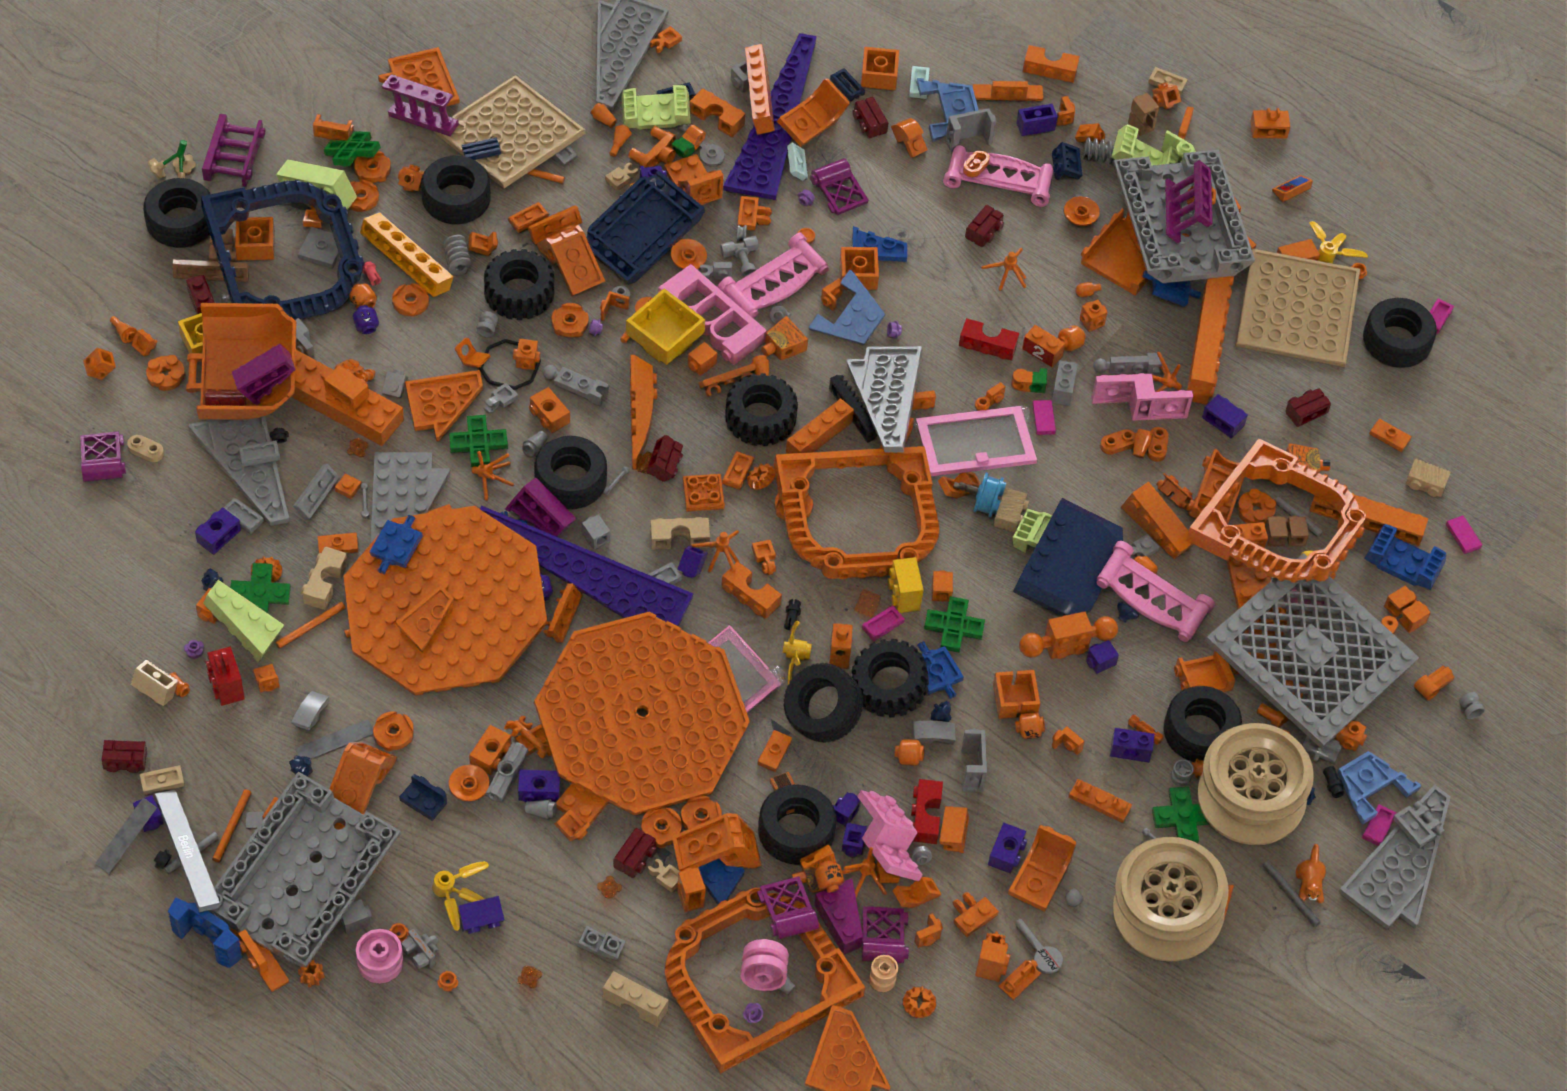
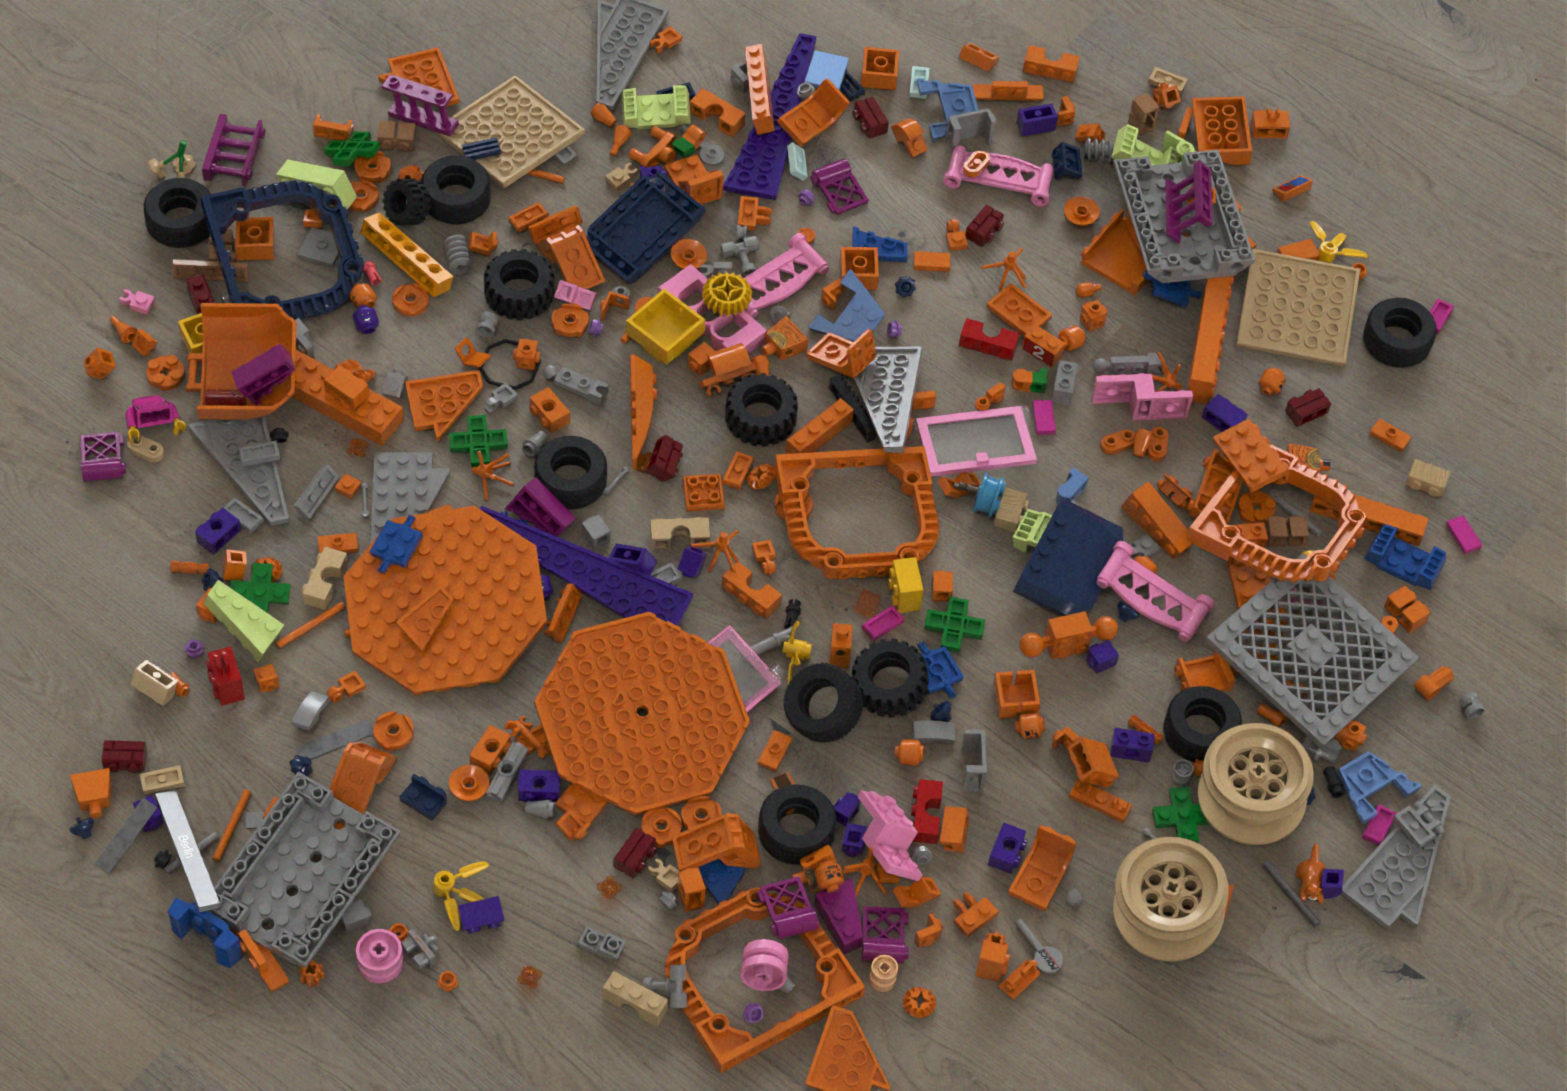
(82, 827): none -> dark blue piece
(93, 790): none -> orange torso
(139, 302): none -> bright pink plate
(151, 412): none -> dark pink torso
(189, 567): none -> orange axle
(234, 565): none -> orange brick
(350, 684): none -> orange plate
(405, 136): none -> medium nougat piece
(417, 202): none -> black tyre
(573, 294): none -> bright pink slope
(634, 557): none -> dark purple brick
(668, 900): none -> light grey plate
(672, 986): none -> light grey bar
(716, 297): none -> yellow gear
(728, 359): none -> orange brick
(776, 640): none -> light grey pin
(805, 90): none -> light grey plate
(826, 66): none -> light blue panel
(844, 355): none -> orange bracket
(905, 286): none -> dark blue piece
(931, 261): none -> orange tile
(955, 239): none -> orange plate
(978, 56): none -> orange slope
(1018, 309): none -> orange plate
(1073, 487): none -> medium blue leg
(1093, 762): none -> orange brick
(1223, 126): none -> orange slope
(1251, 455): none -> orange bracket
(1271, 381): none -> orange head
(1332, 882): none -> dark purple brick

